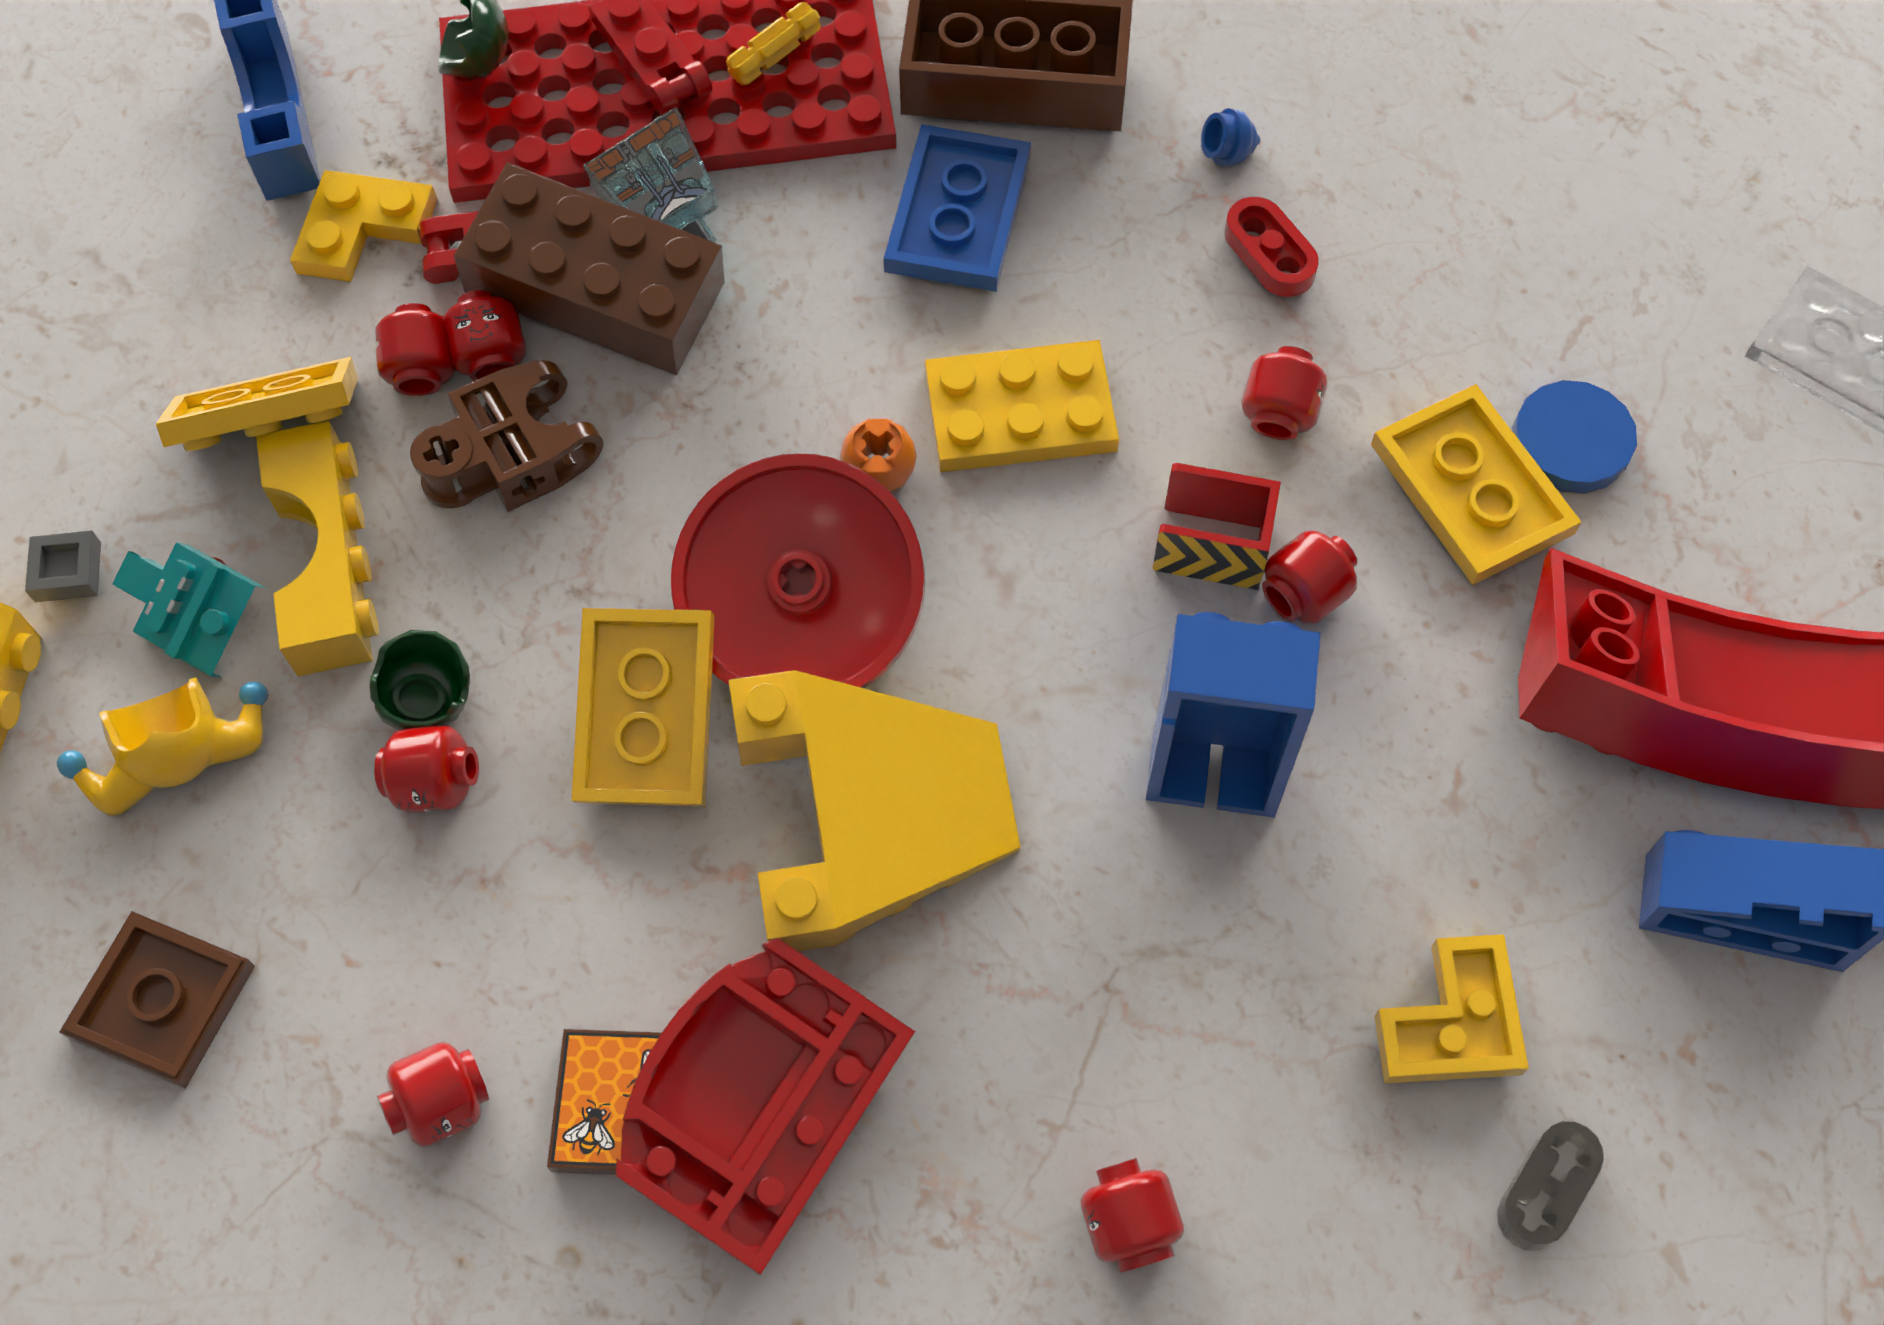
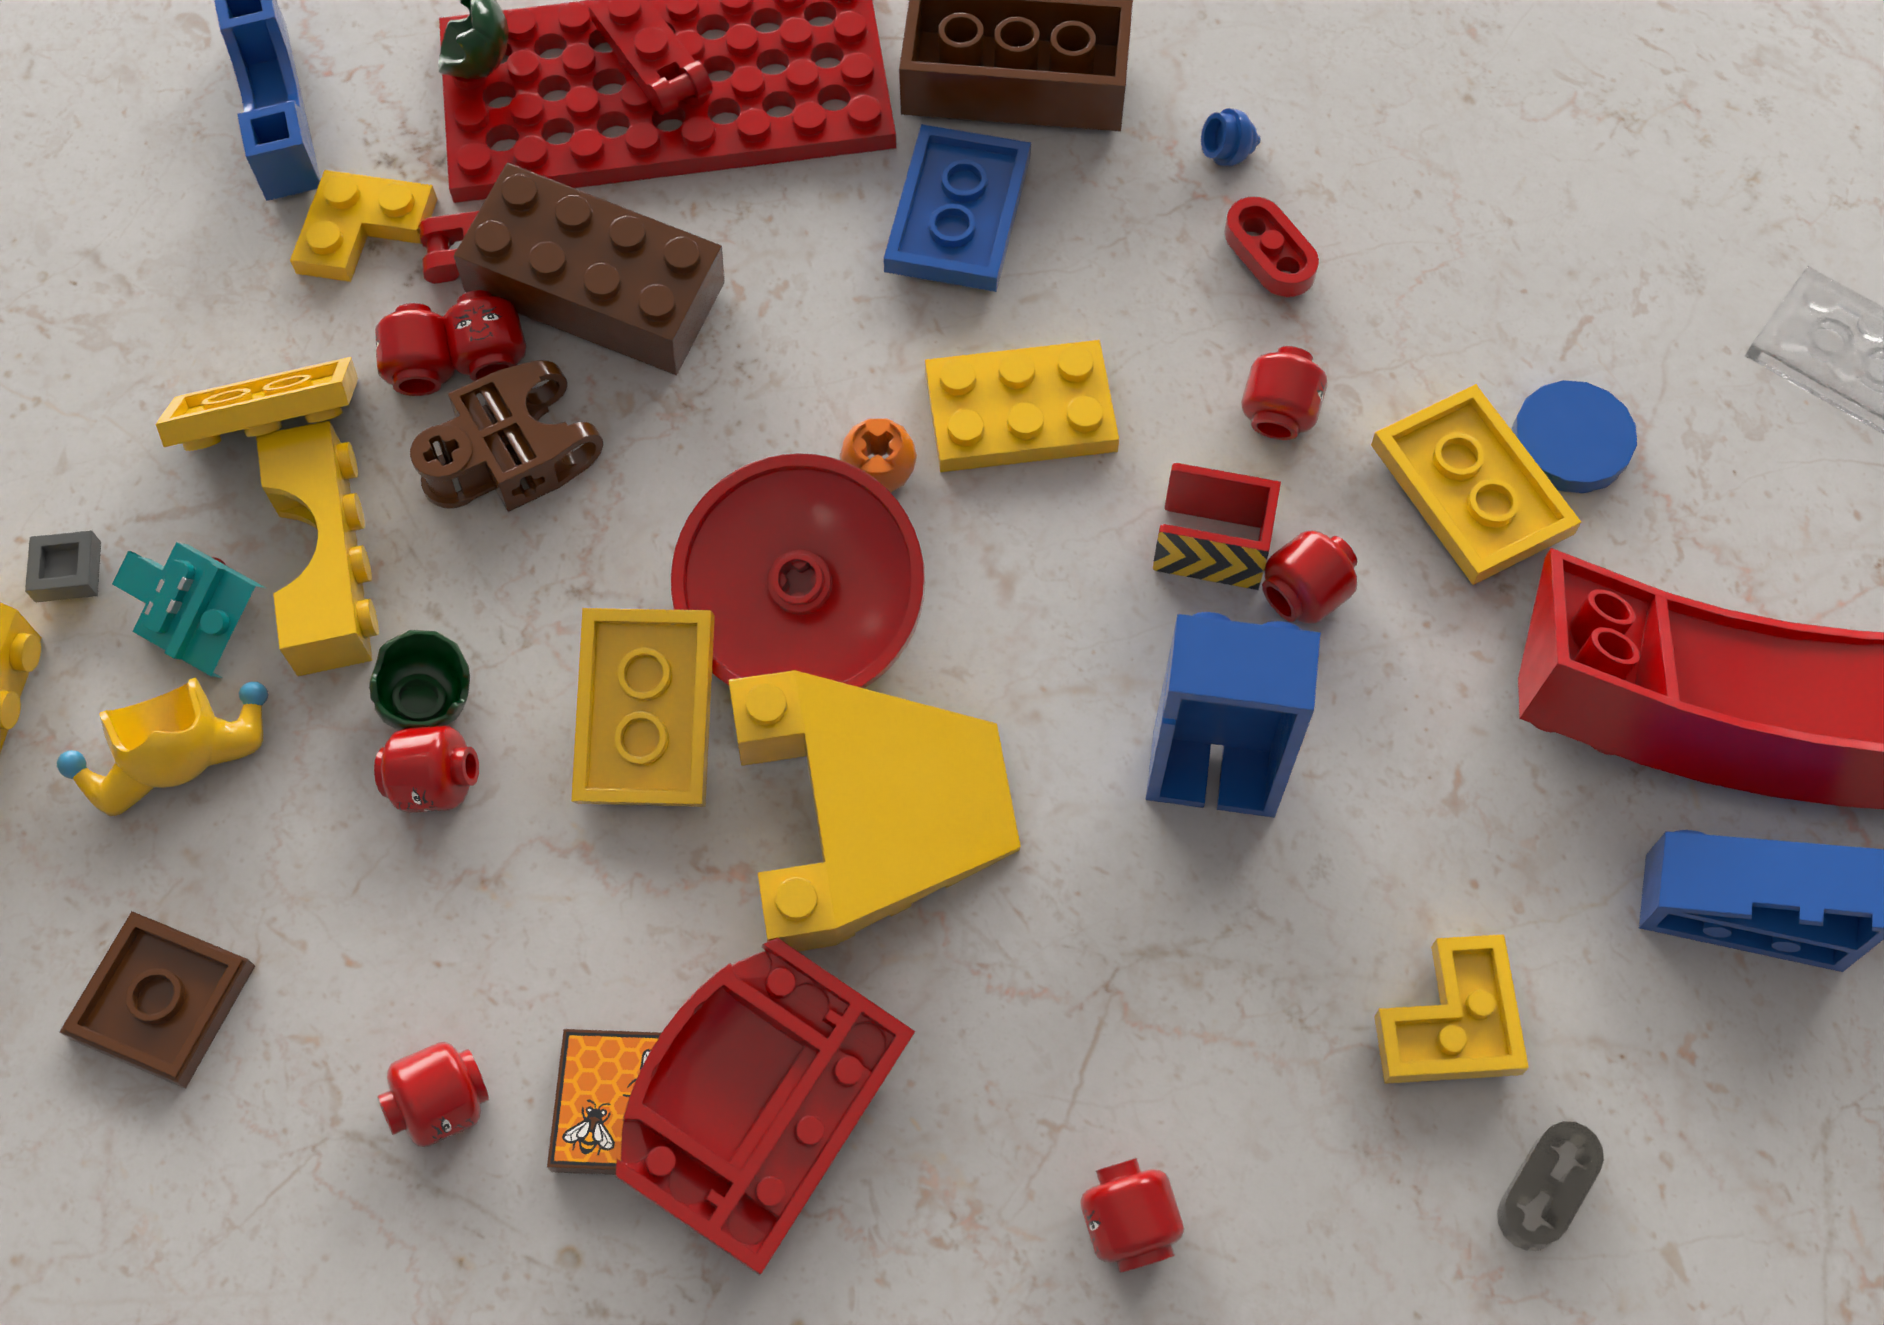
(657, 176): torso -> none
(773, 43): yellow axle -> none

